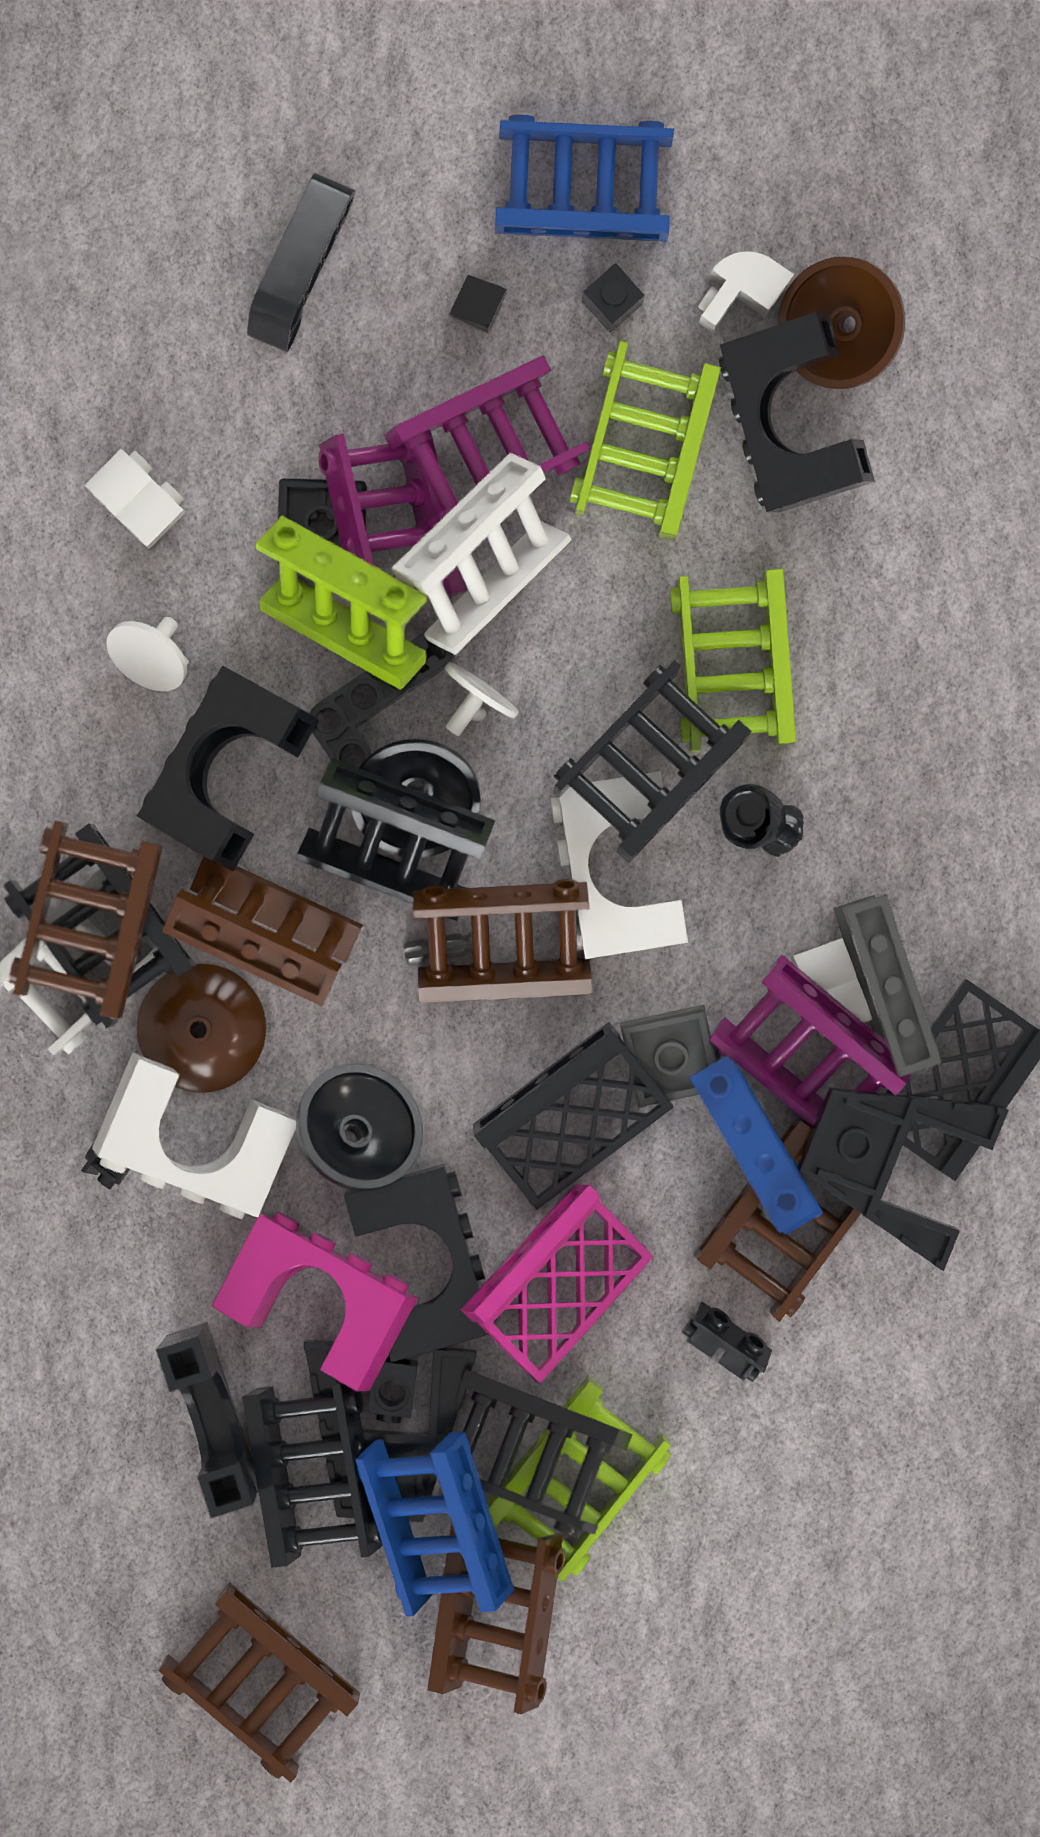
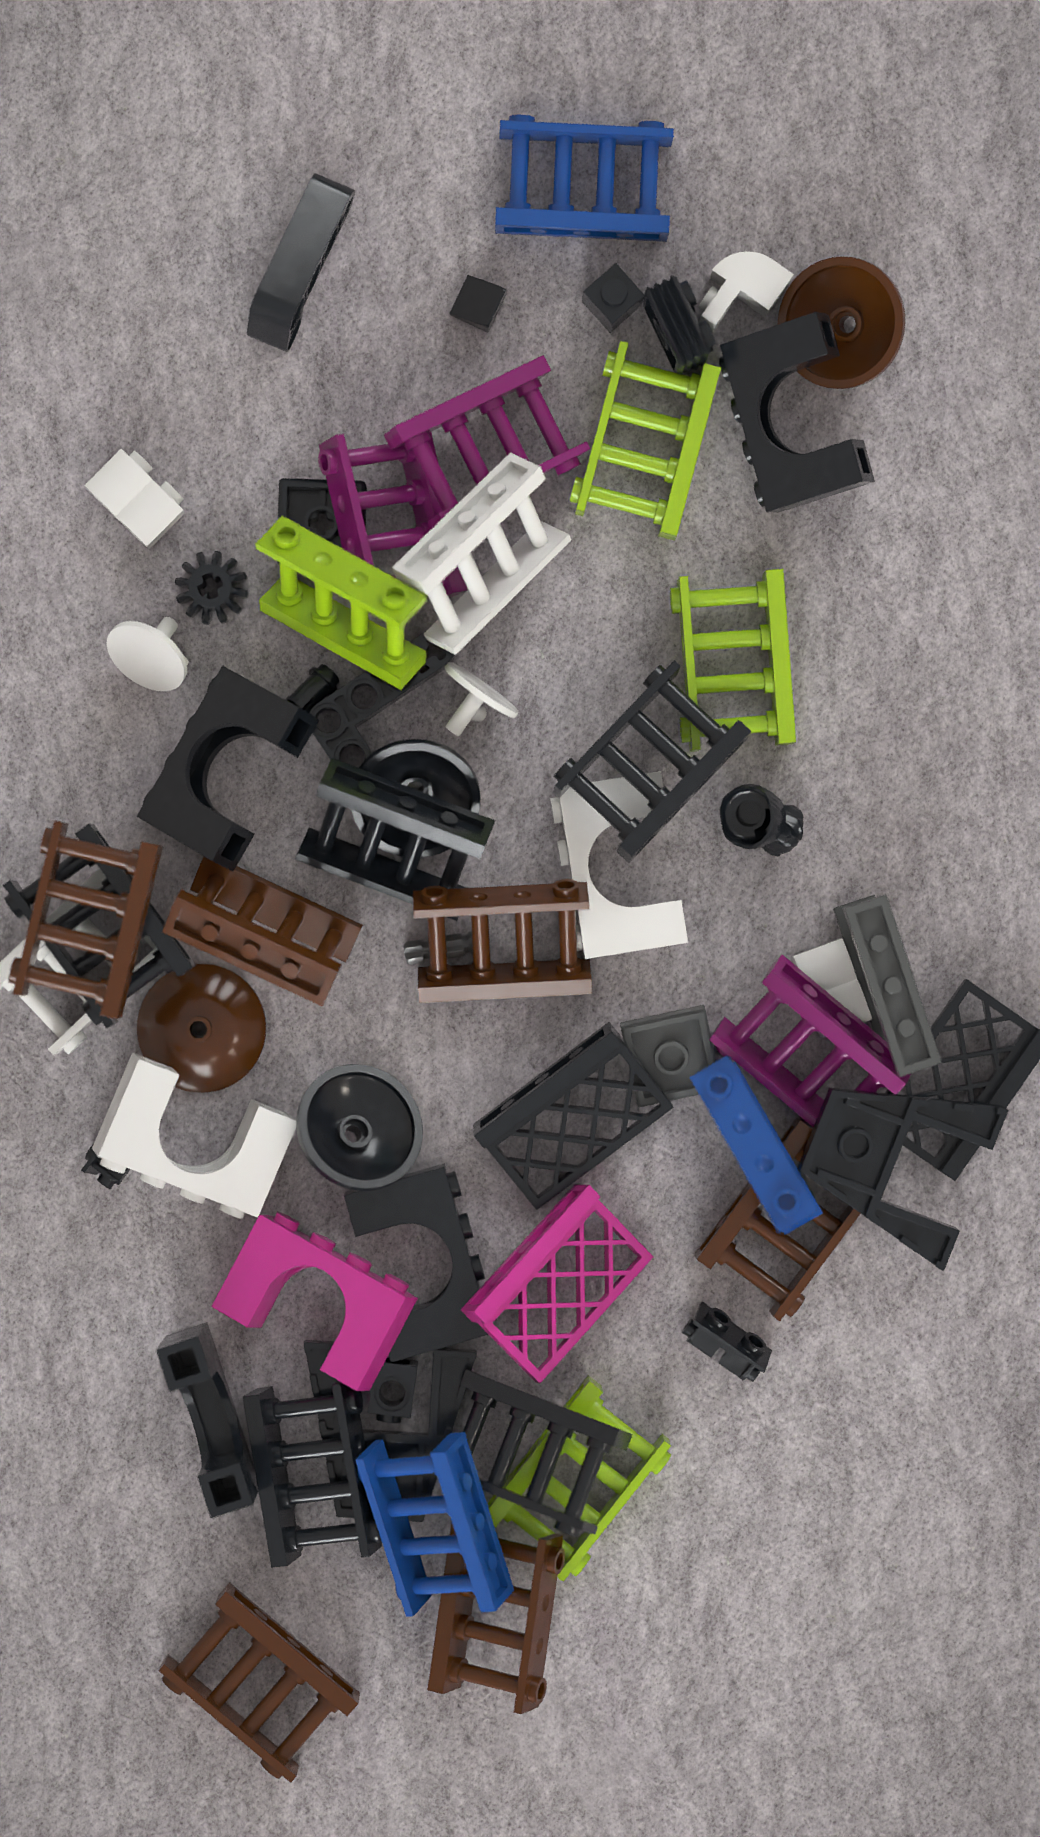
(198, 582): none -> black gear
(315, 688): none -> black pin
(673, 320): none -> black brick

